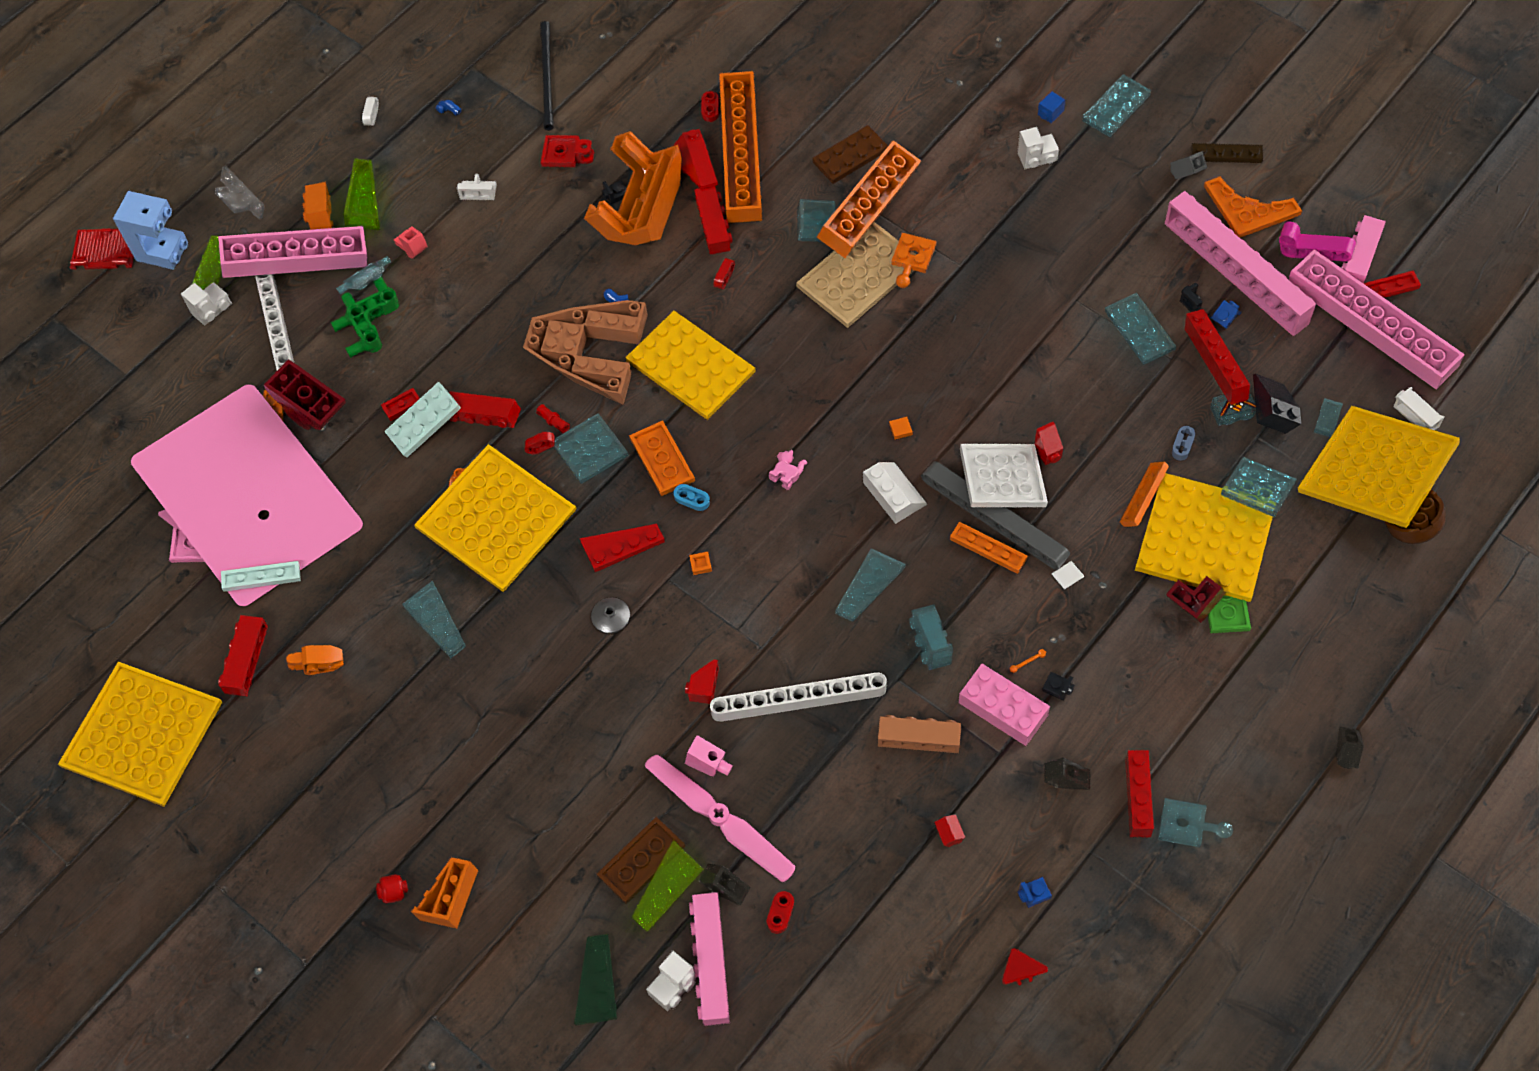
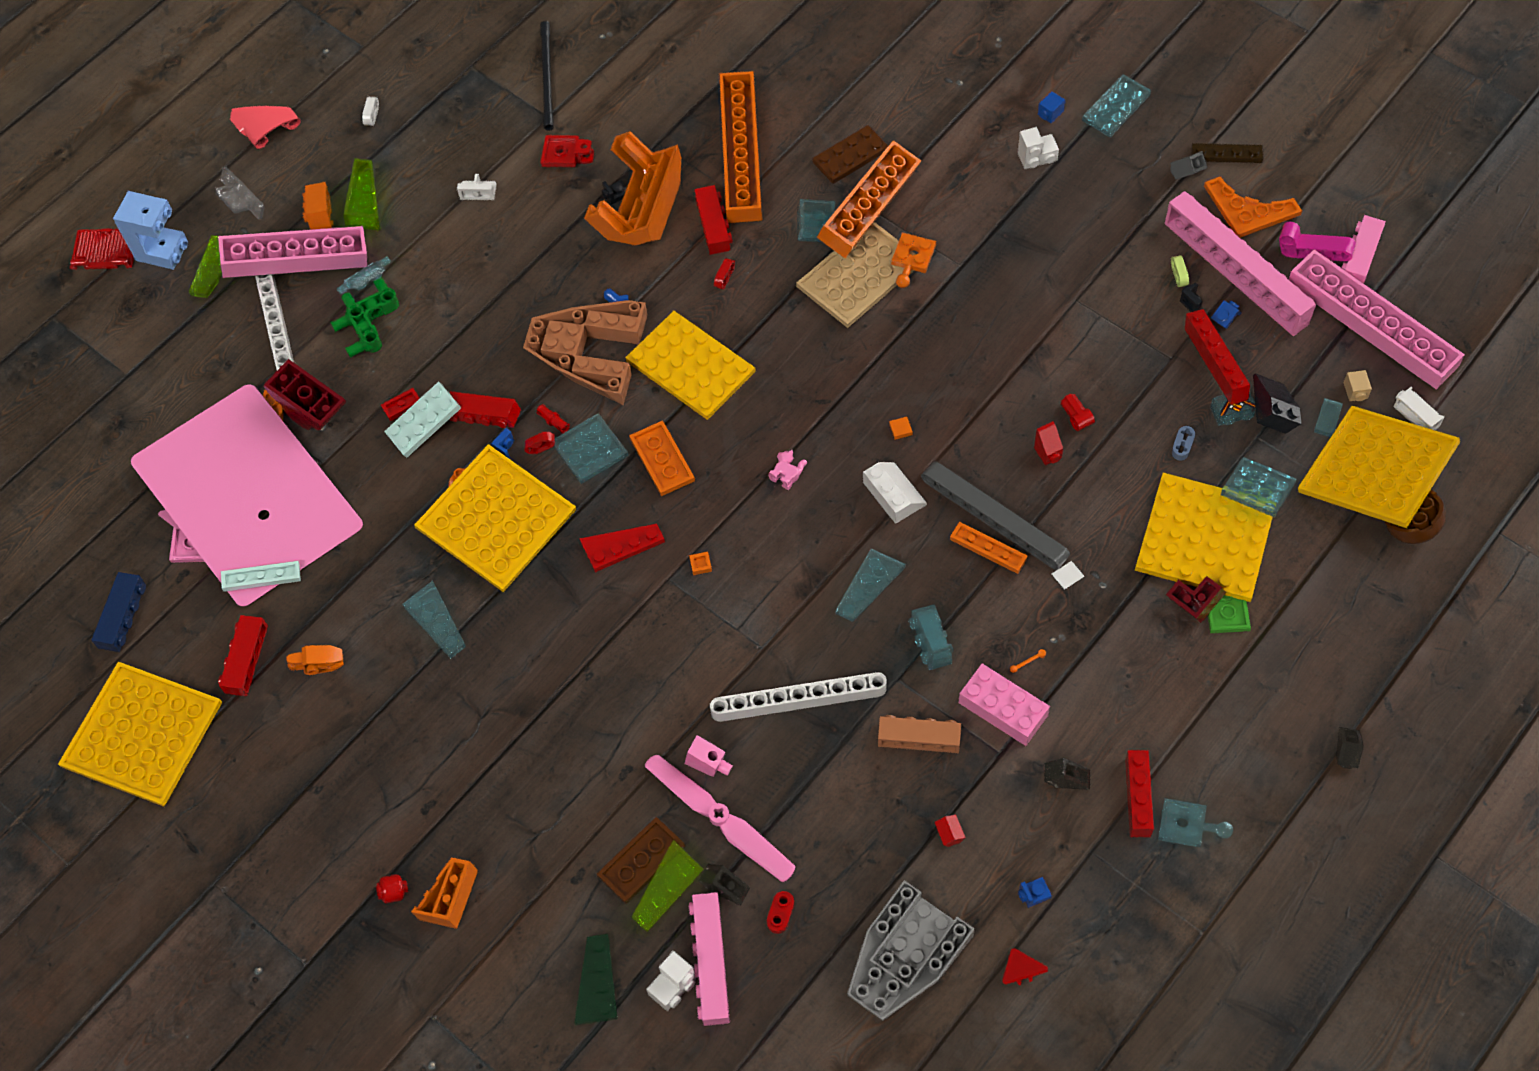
(118, 612): none -> dark blue brick
(206, 303): white brick -> none
(260, 120): none -> coral panel
(411, 242): coral brick -> none
(446, 105): blue arm -> none
(503, 442): none -> blue bracket
(610, 622): flat silver dish -> none
(693, 497): dark azure plate -> none
(695, 159): red wedge -> none
(703, 683): red slope -> none
(710, 106): red plate -> none
(905, 952): none -> light grey wedge
(1003, 475): white plate -> none
(1058, 686): black bracket -> none
(1079, 416): none -> red piece
(1140, 328): clear light blue plate -> none
(1144, 494): orange plate -> none
(1179, 271): none -> yellowish green beam
(1357, 385): none -> tan brick
(1395, 284): red plate -> none

